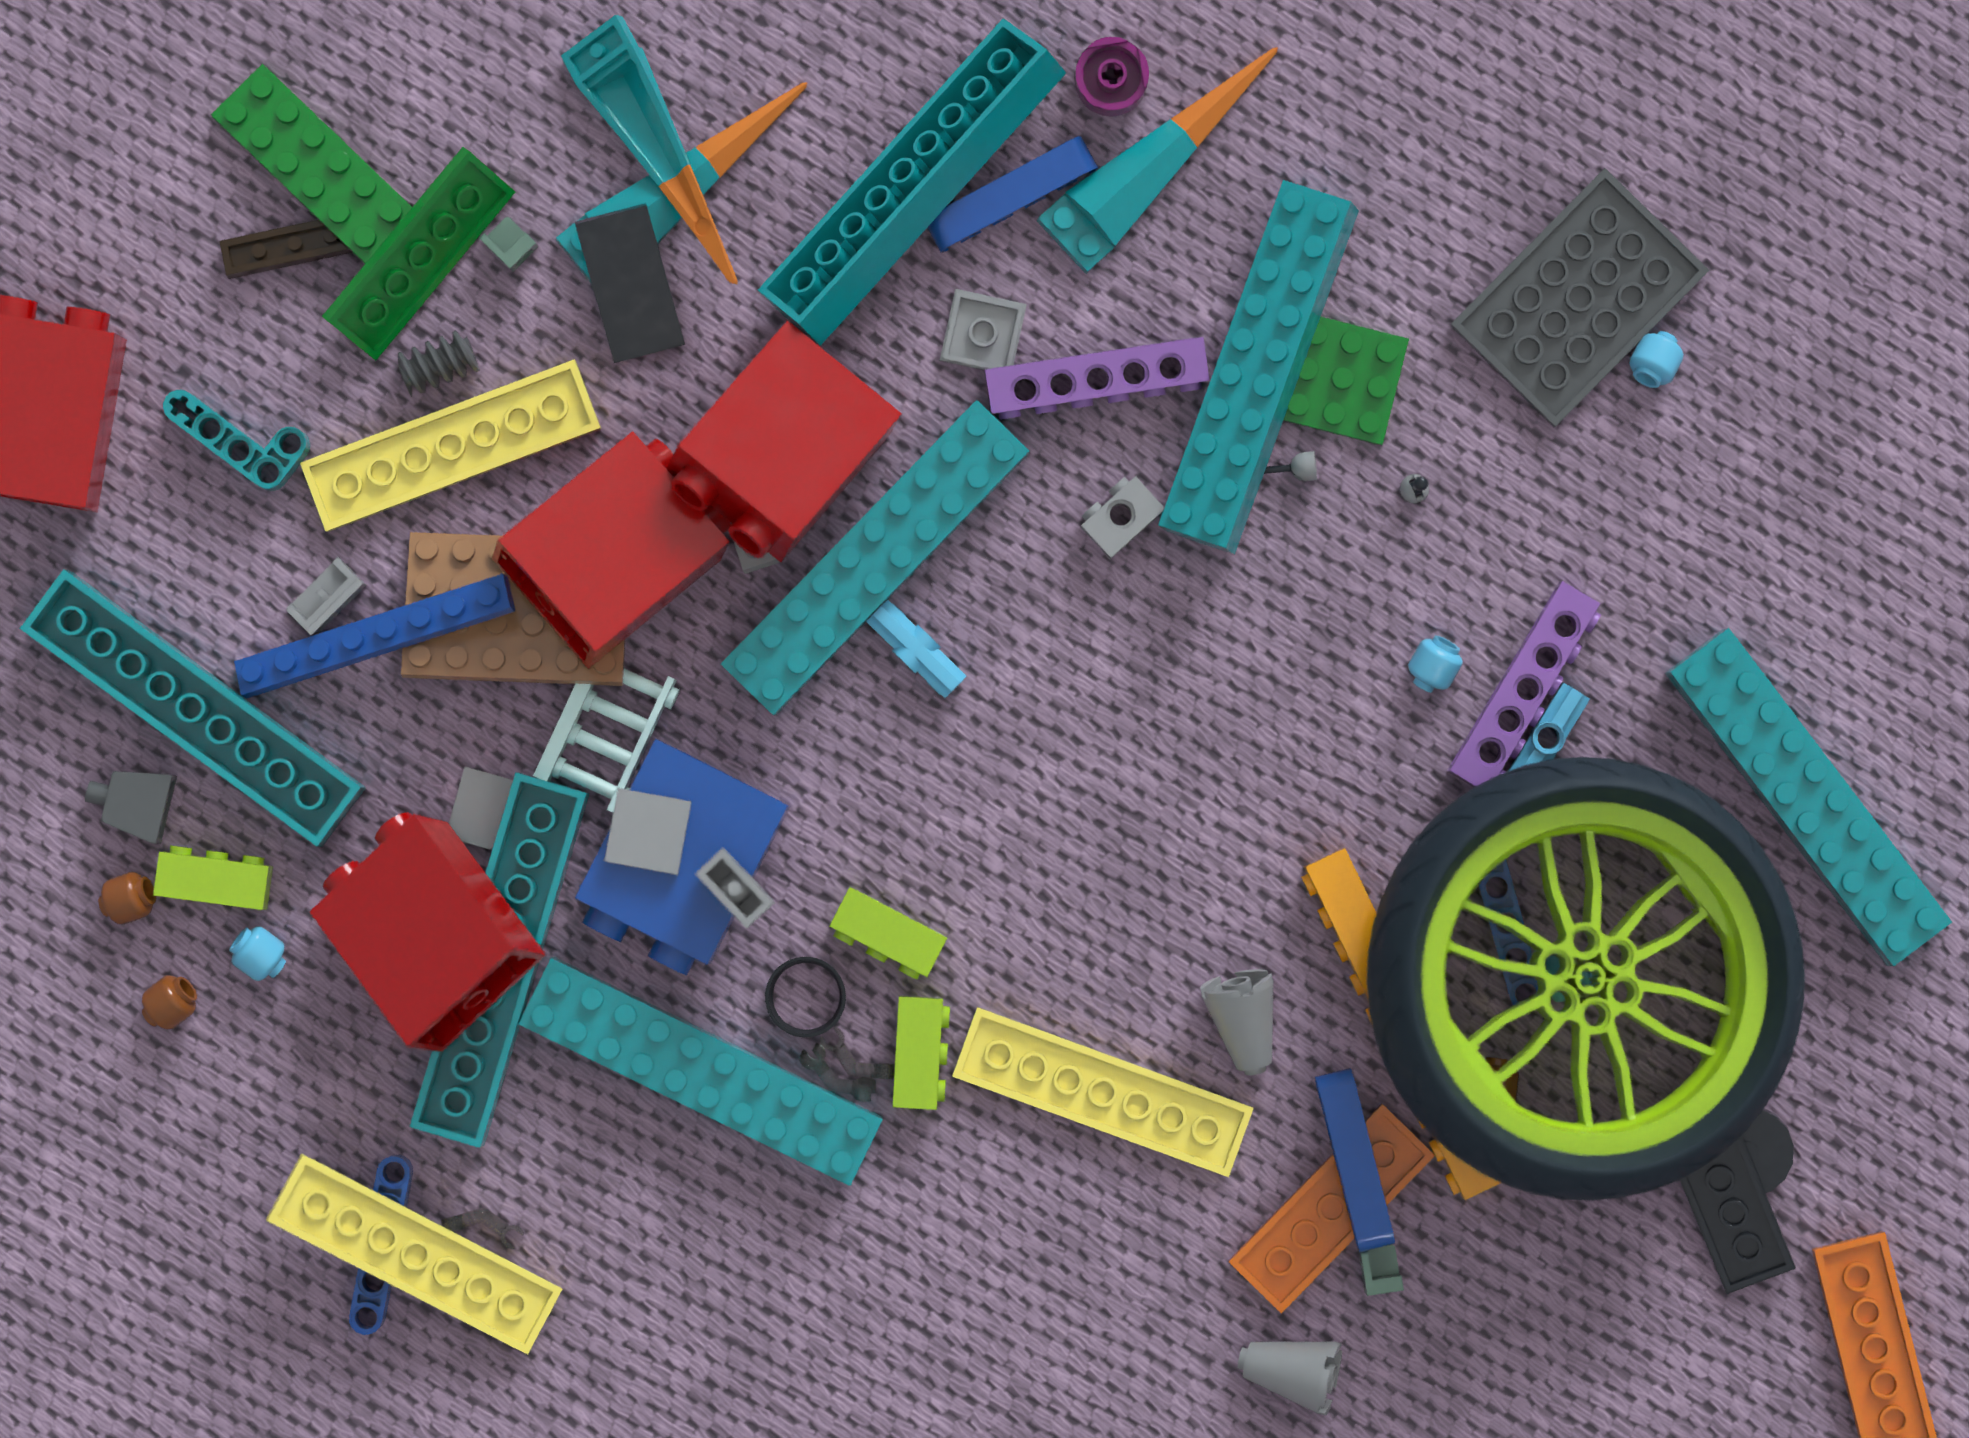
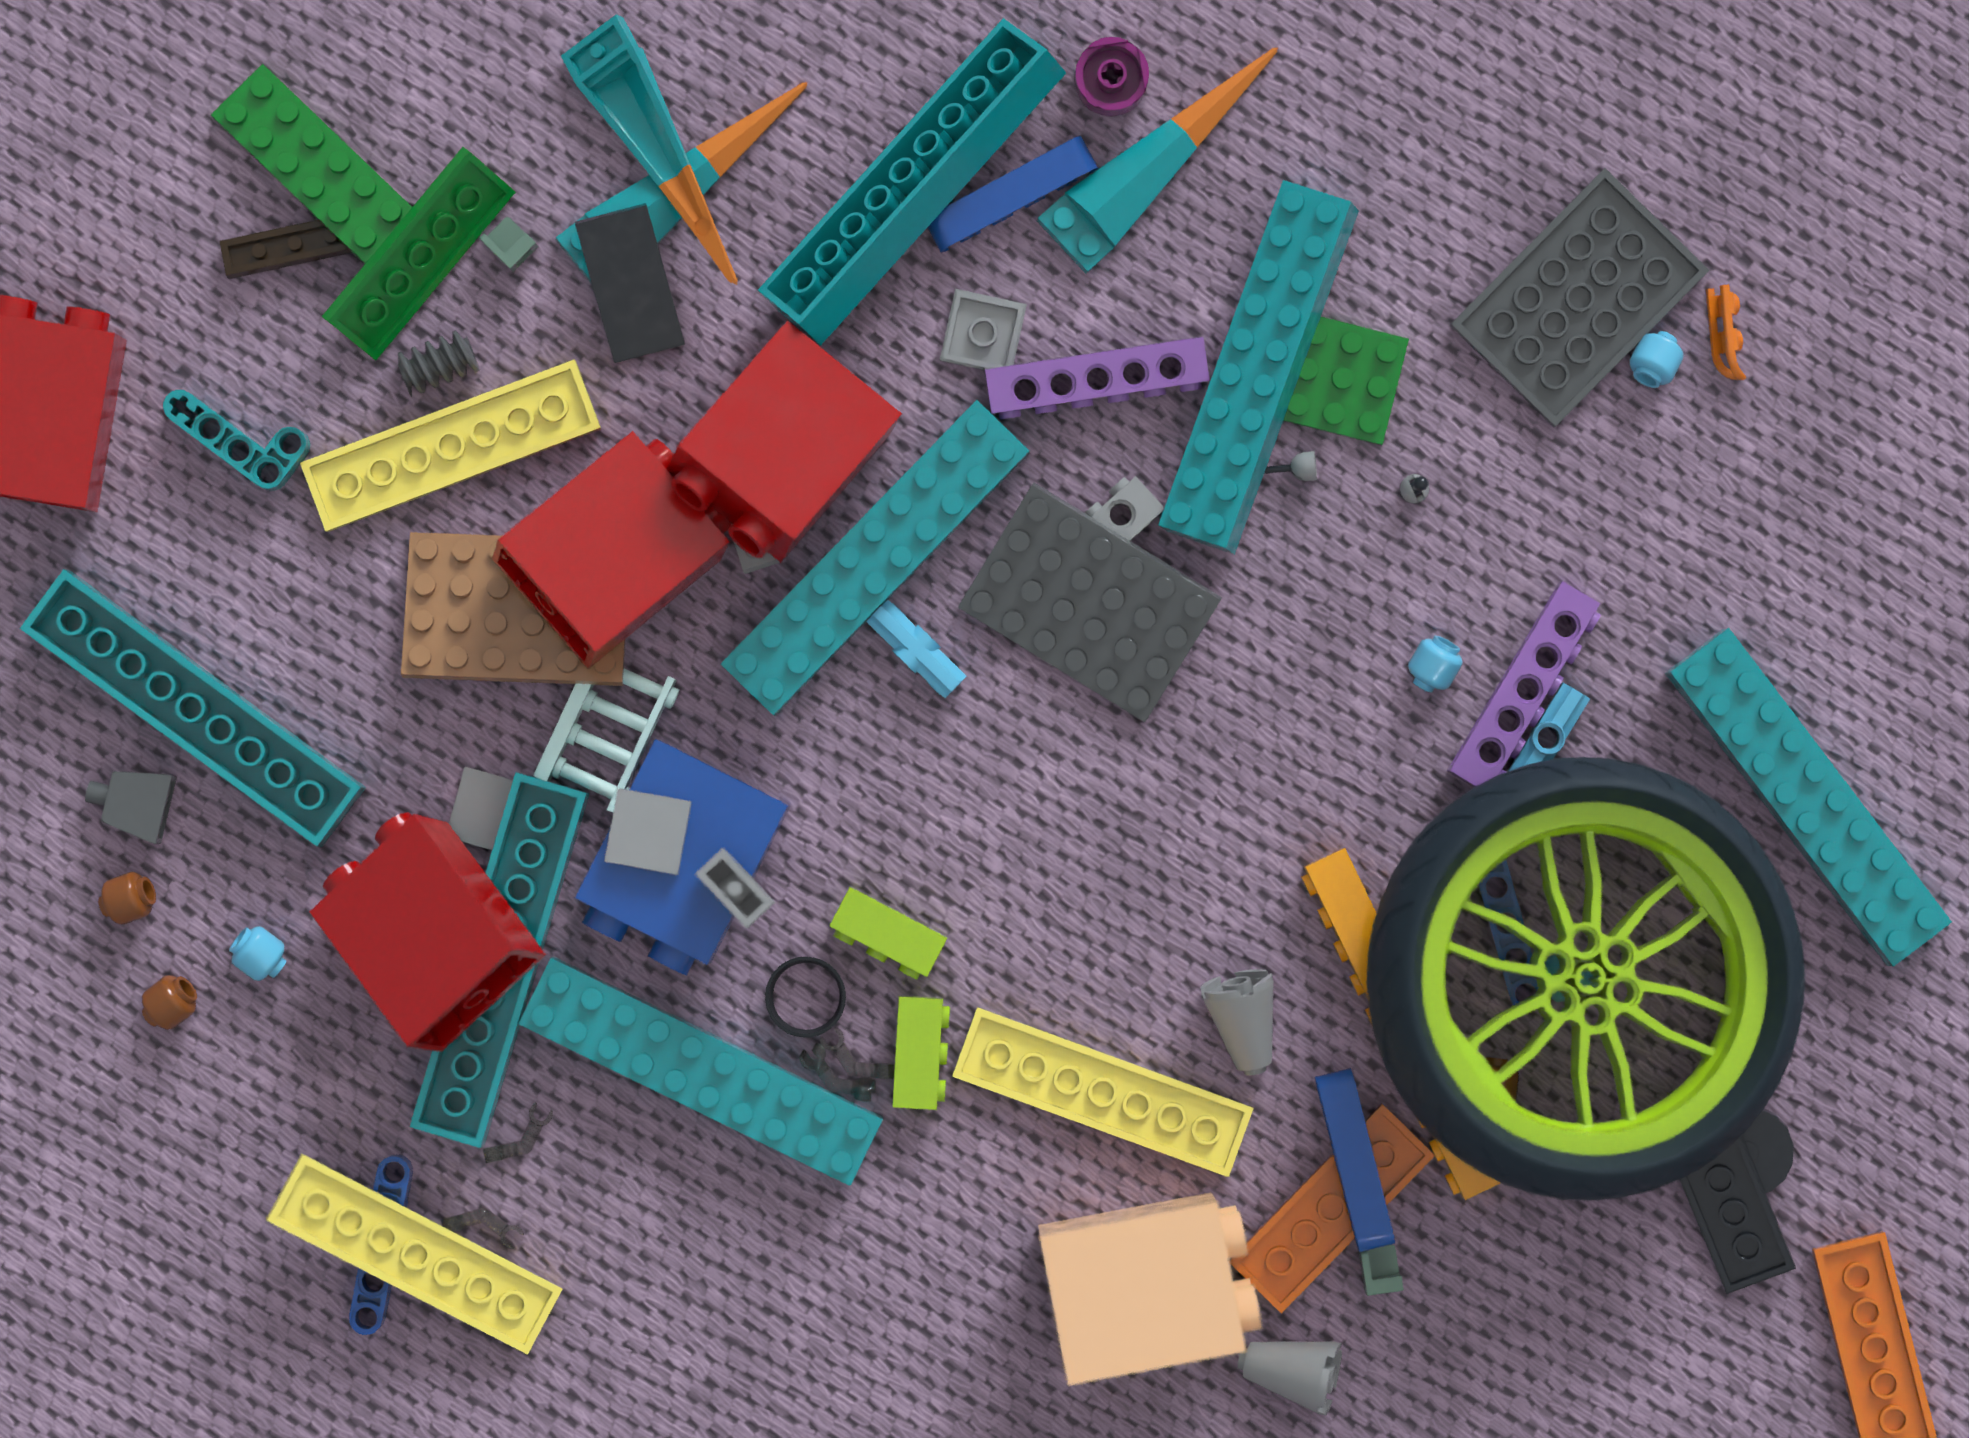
(213, 878): lime brick -> none
(326, 597): light grey hinge -> none
(374, 636): blue plate -> none
(520, 1147): none -> clear smoke arm
(1089, 602): none -> dark grey plate
(1148, 1287): none -> light nougat brick
(1730, 339): none -> orange piece

